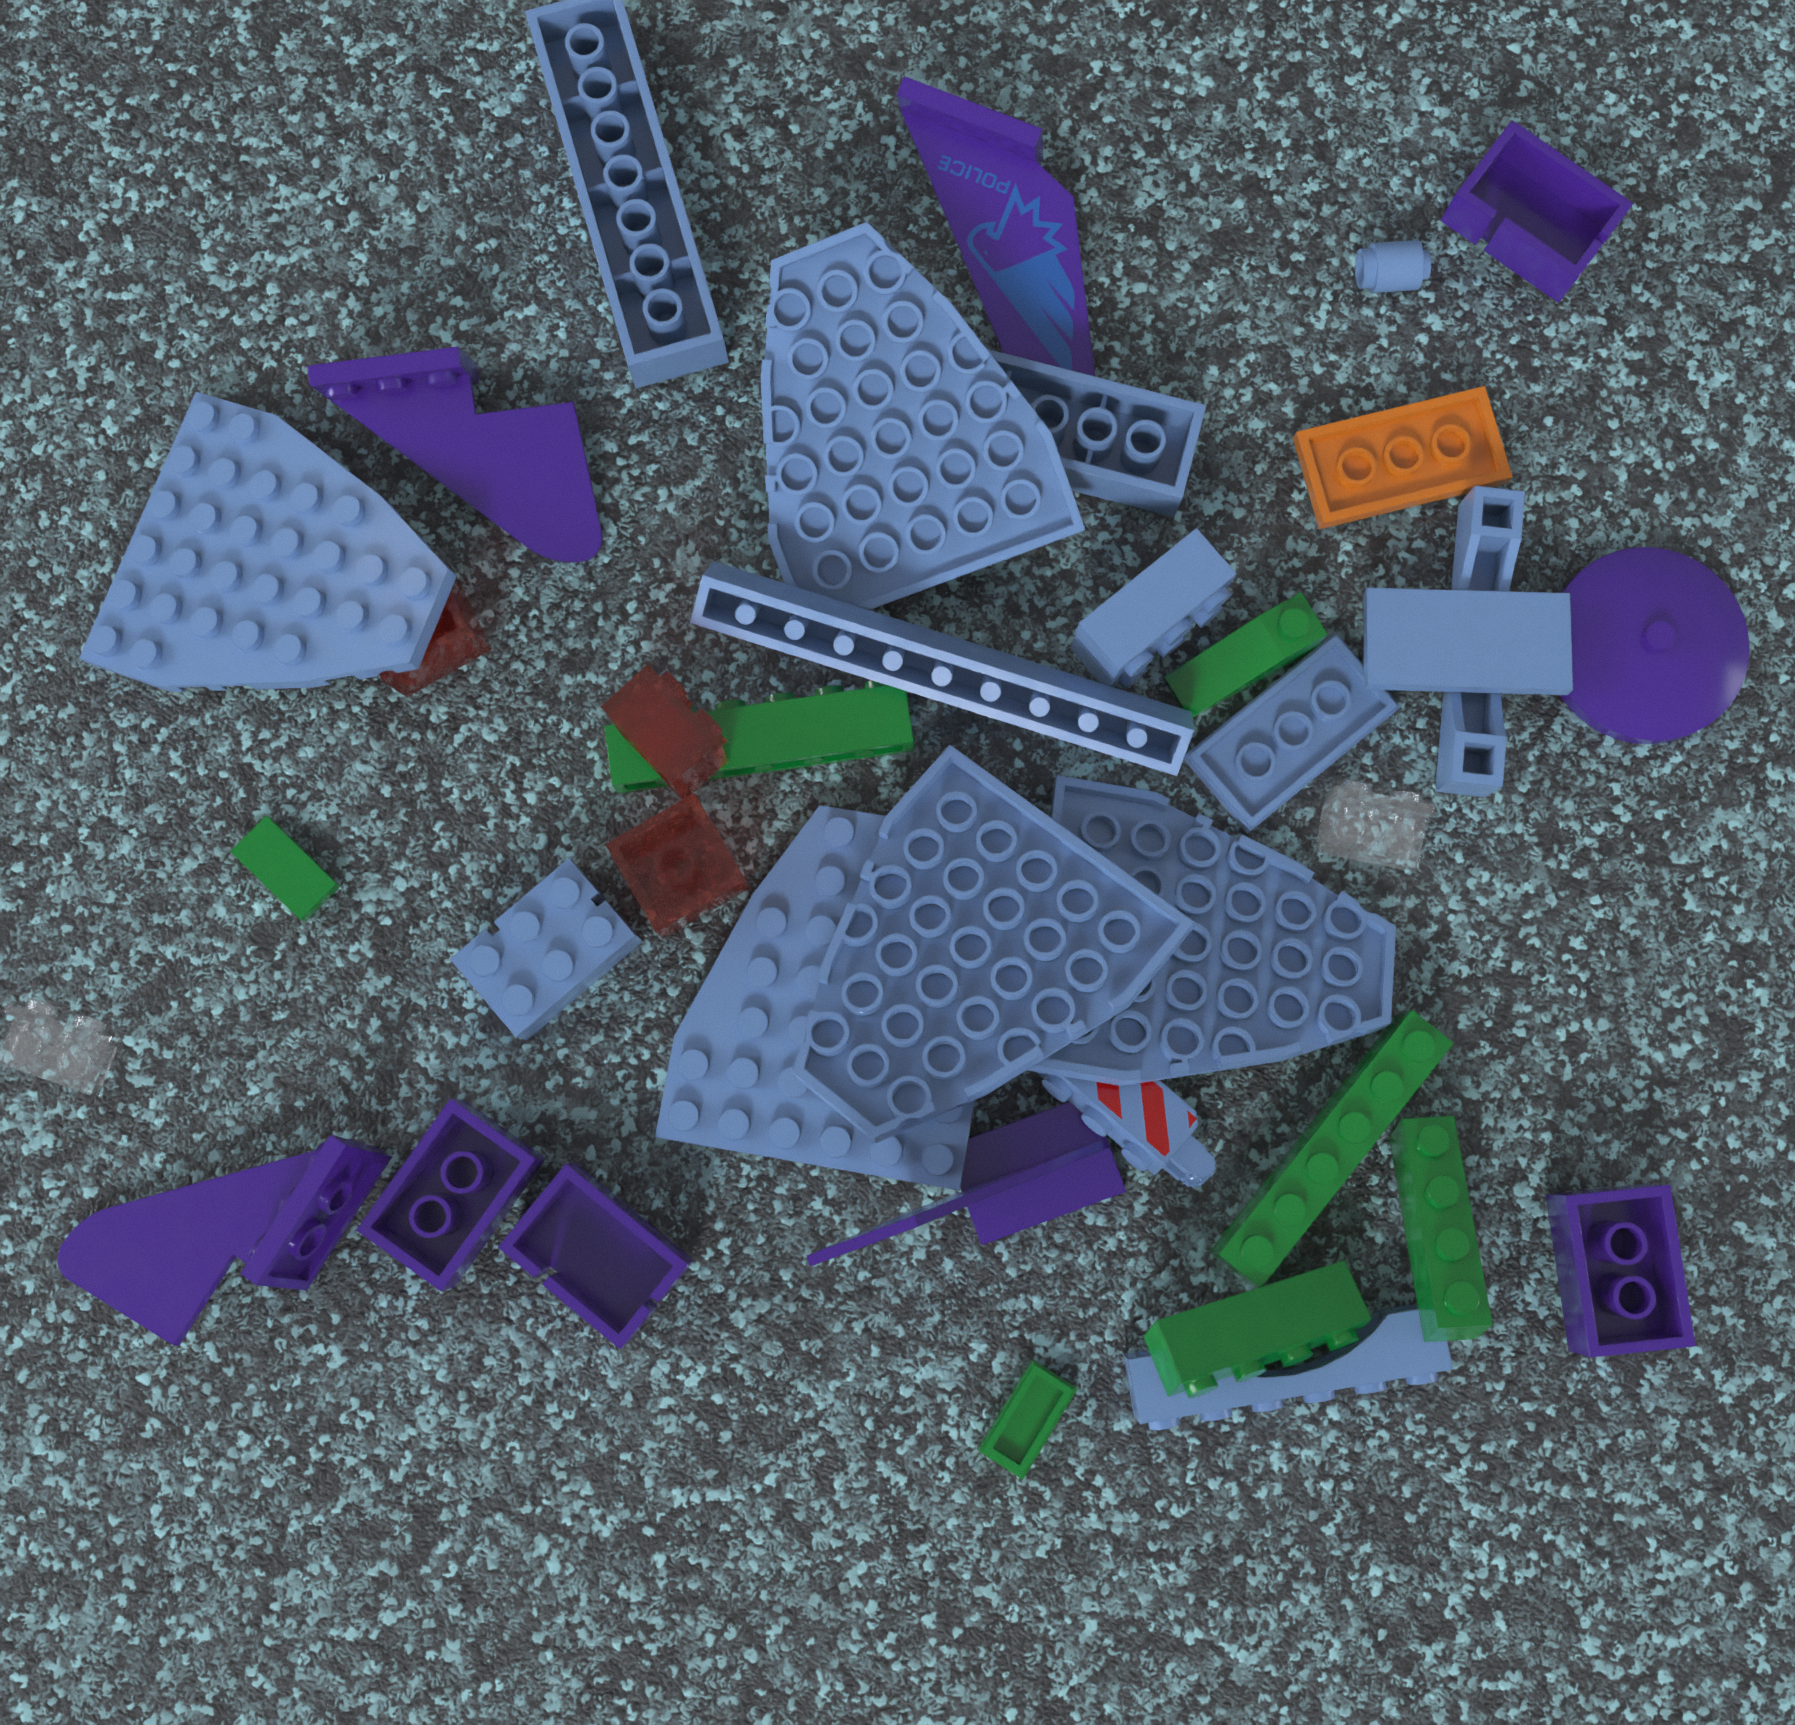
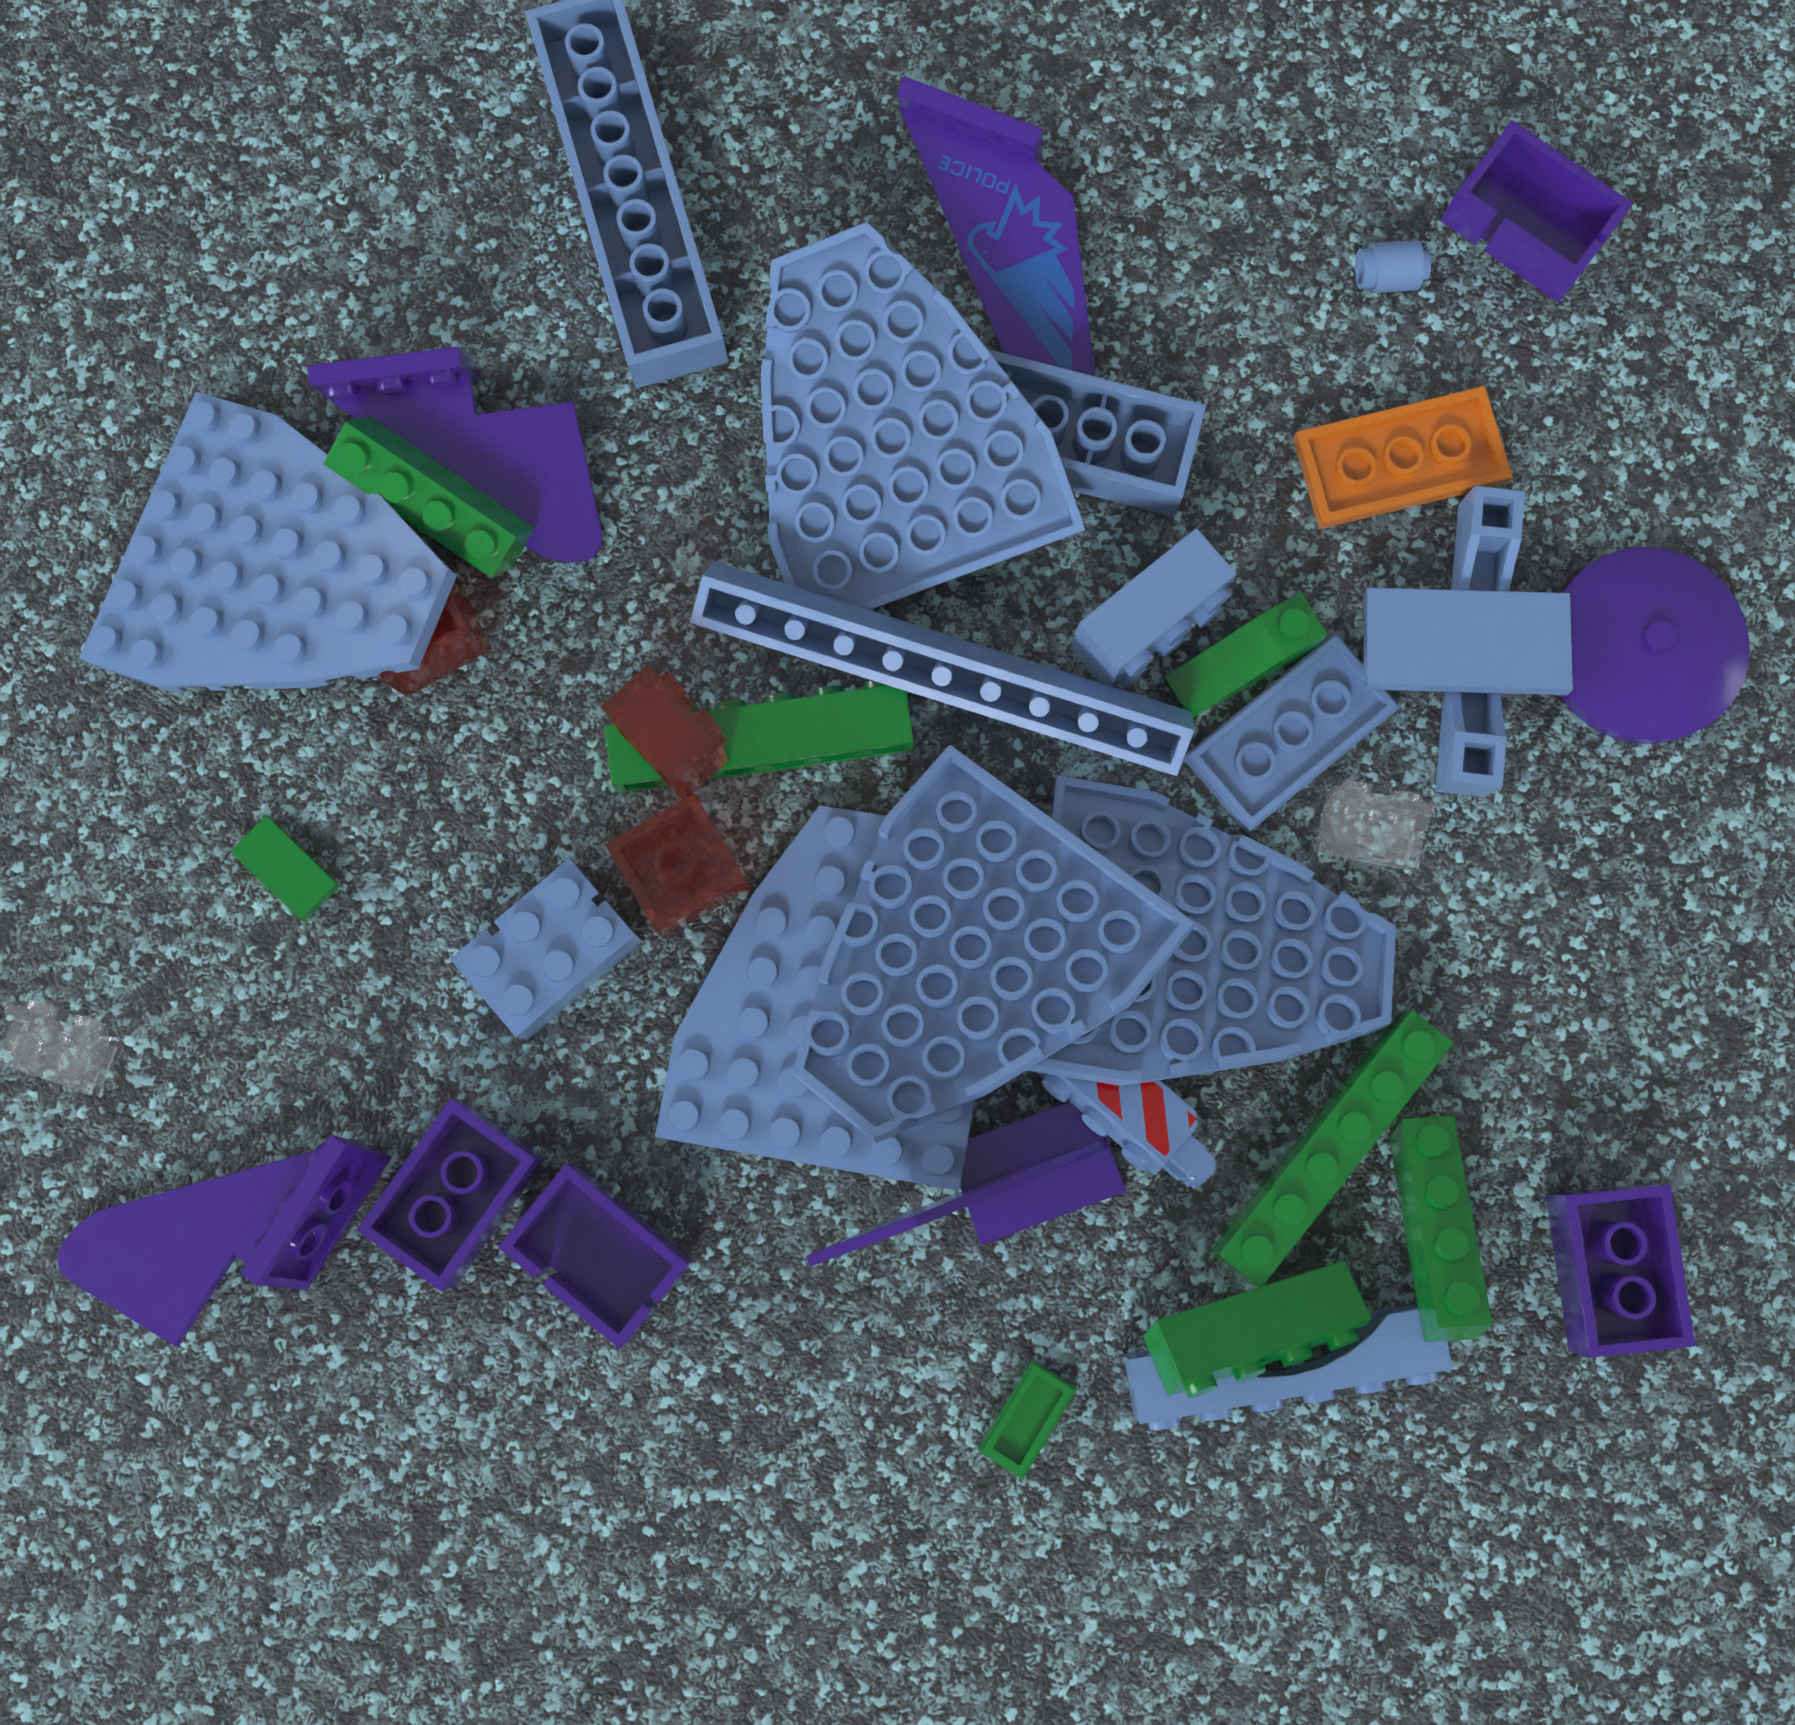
(429, 495): none -> green brick

